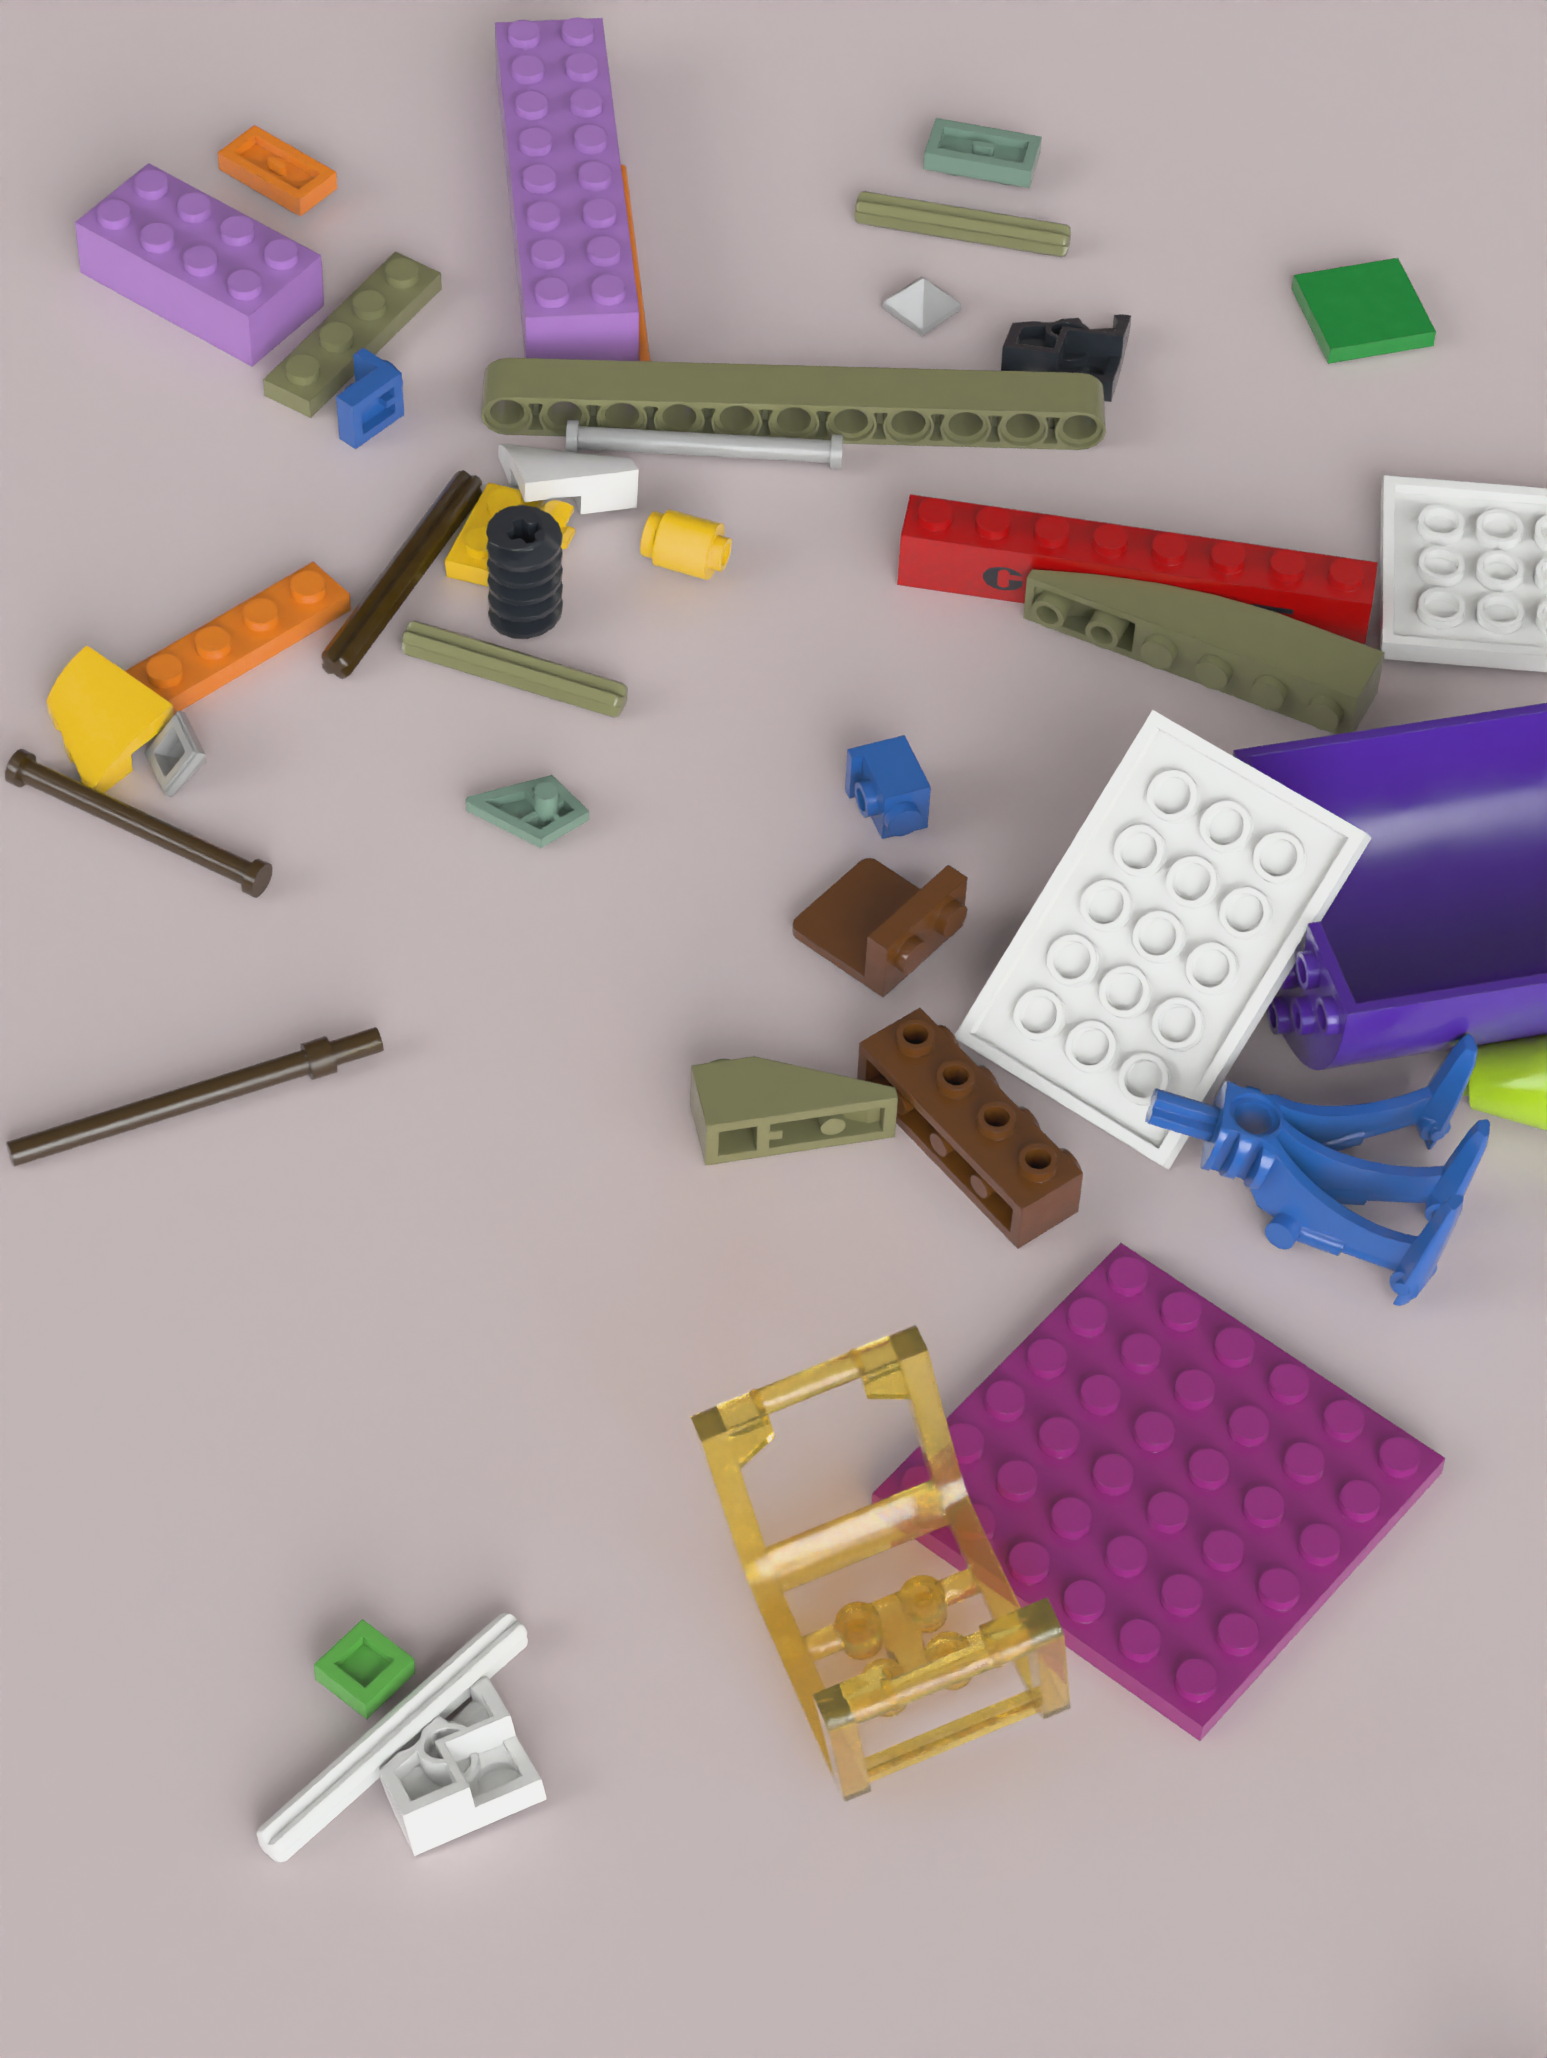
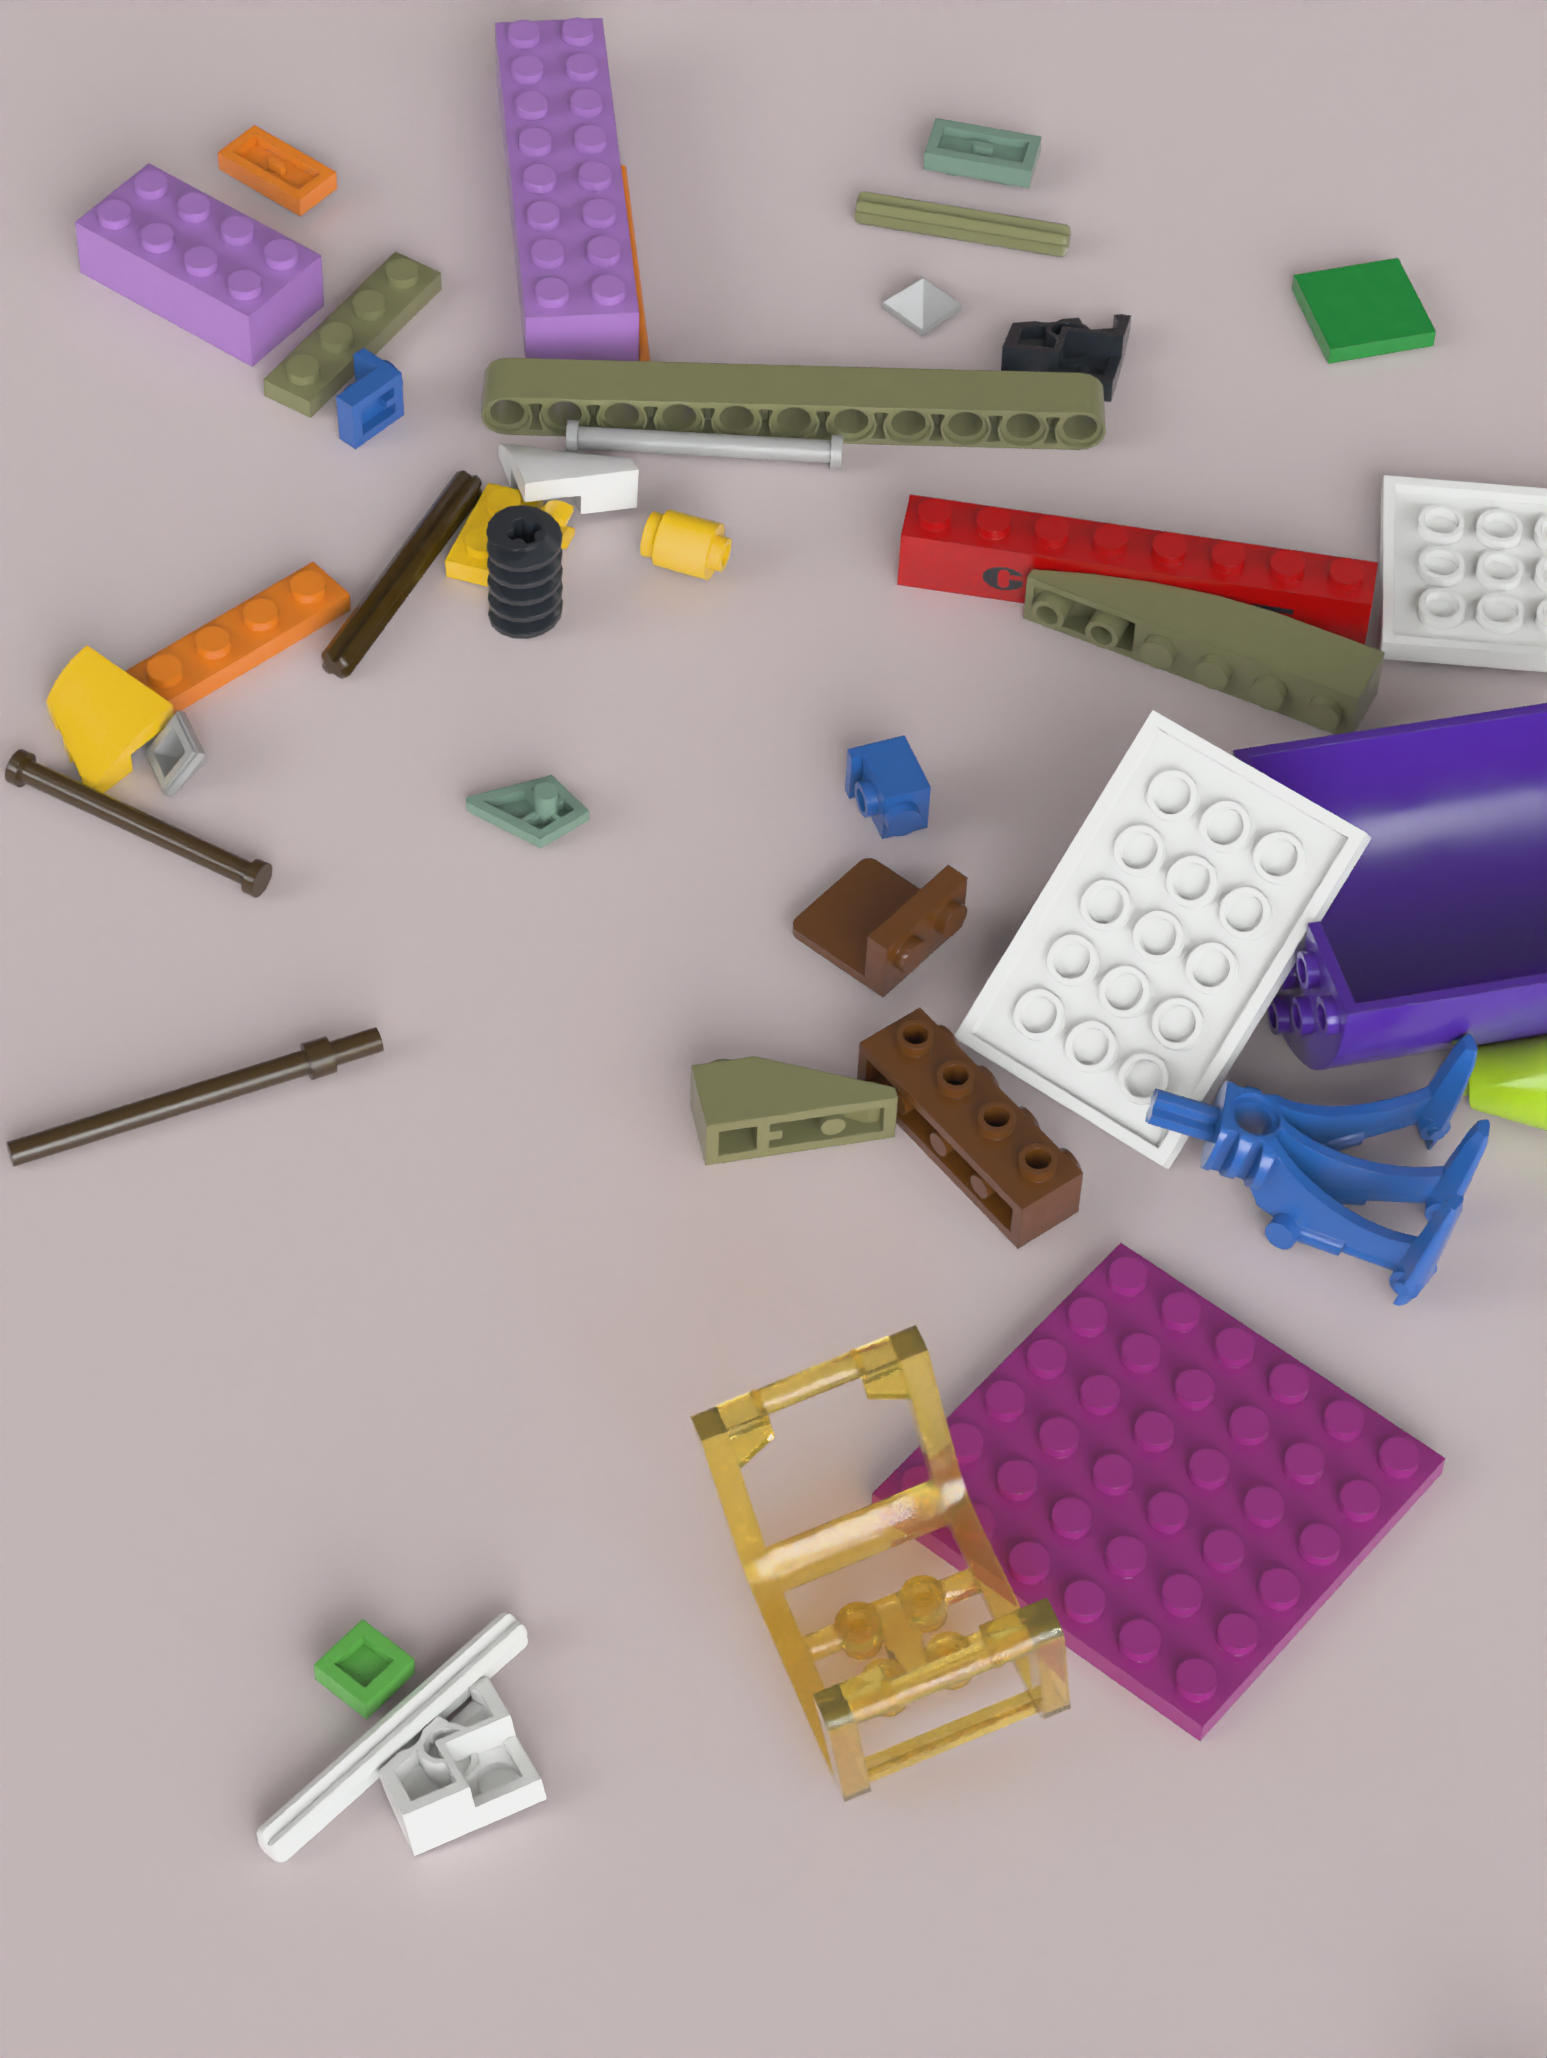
(514, 669): olive axle -> none

